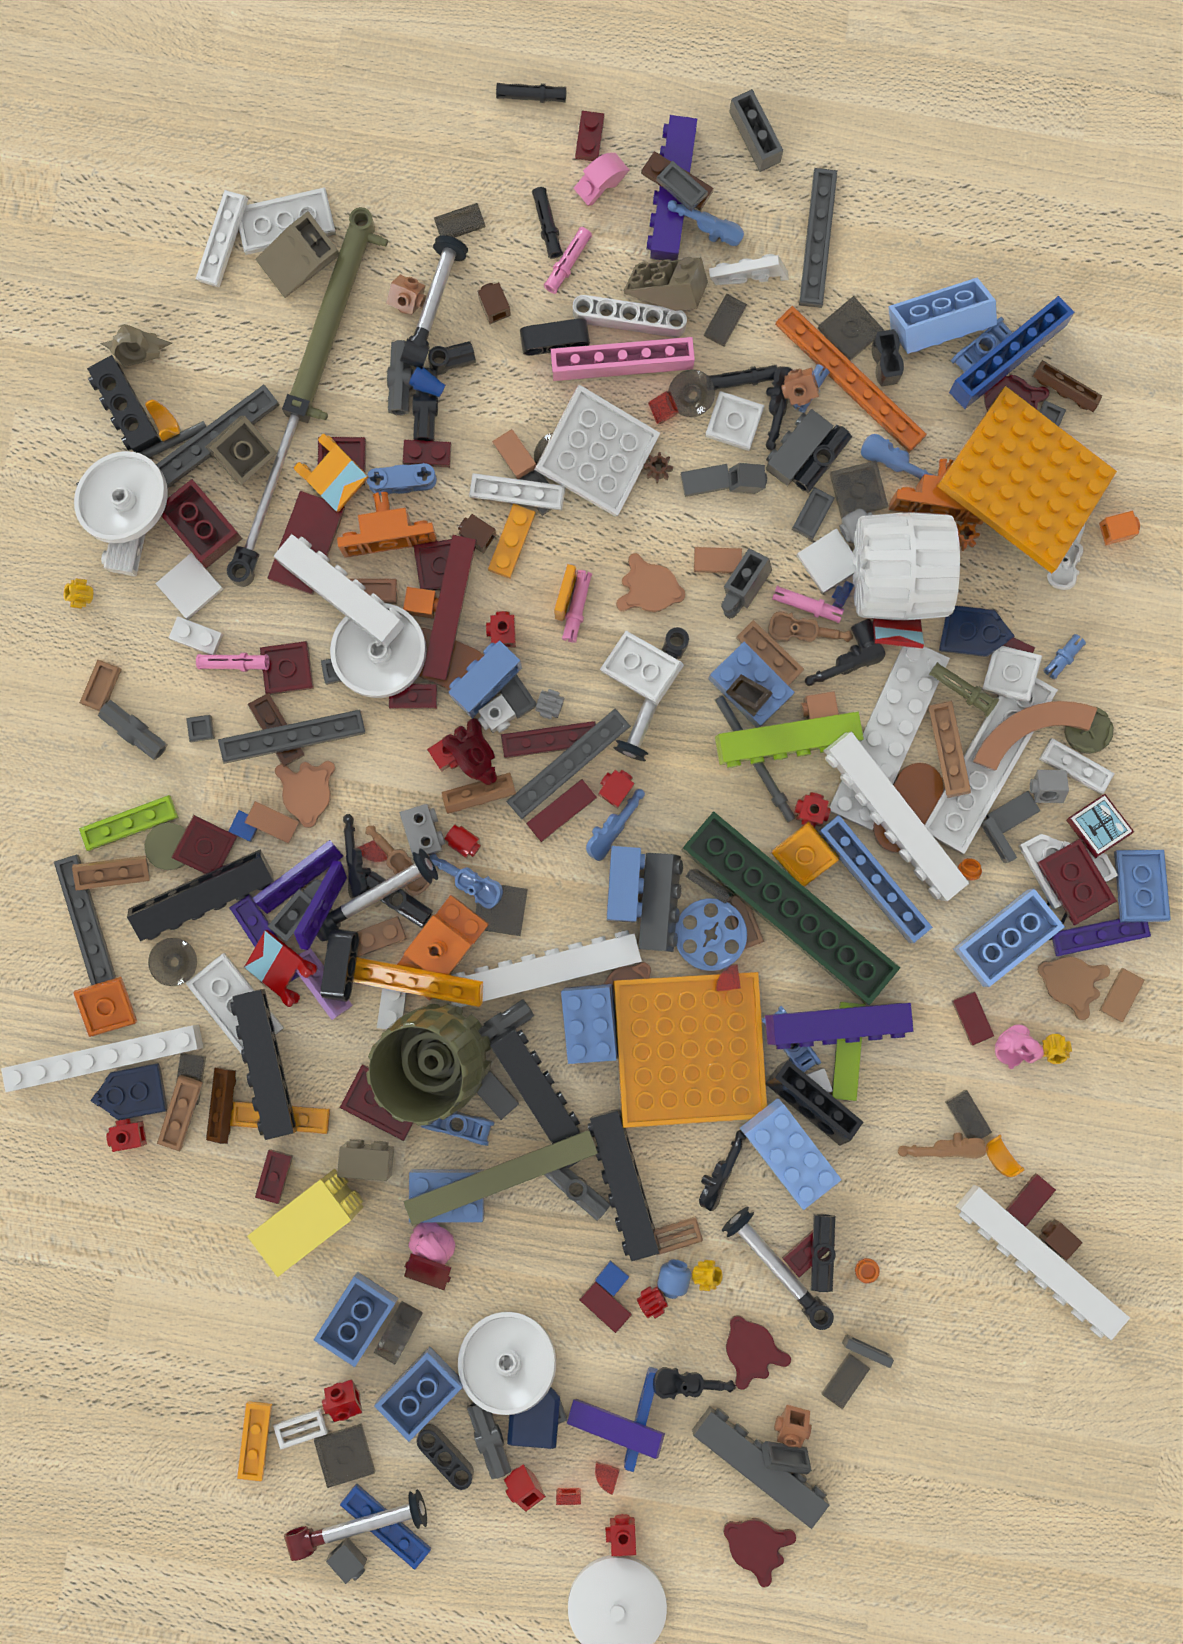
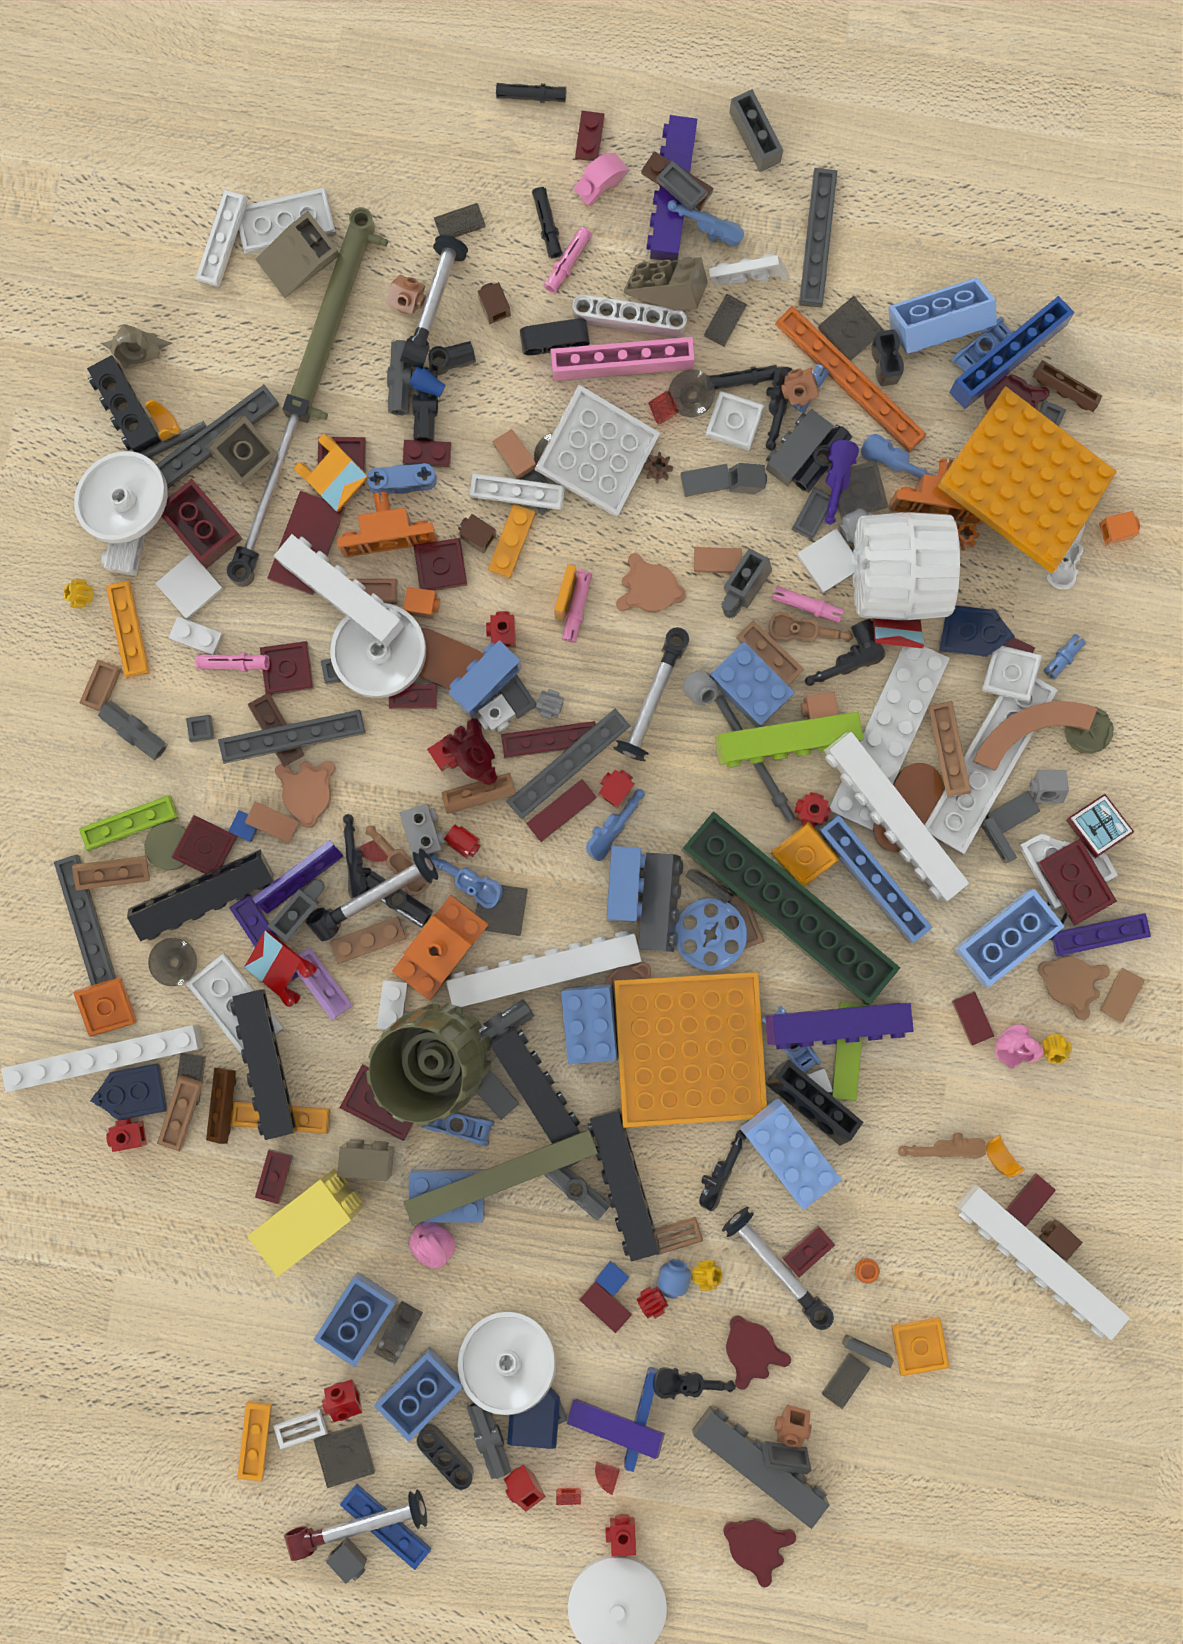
(127, 629): none -> light orange tile
(320, 905): dark purple tile -> none
(340, 964): black beam -> none
(419, 982): light orange tile -> none
(427, 1271): dark red piece -> none
(449, 607): dark red tile -> none
(641, 667): white tile -> none
(700, 688): none -> light grey head
(728, 979): clear red tile -> none
(749, 694): dark brown slope -> none
(823, 1269): black piece -> none
(841, 594): clear blue plate -> none
(843, 456): none -> dark purple piece
(920, 1346): none -> light orange tile
(968, 1116): clear smoke plate -> none
(970, 869): orange plate -> none
(976, 692): olive pin -> none
(1077, 766): white tile -> none
(1142, 886): medium blue tile -> none

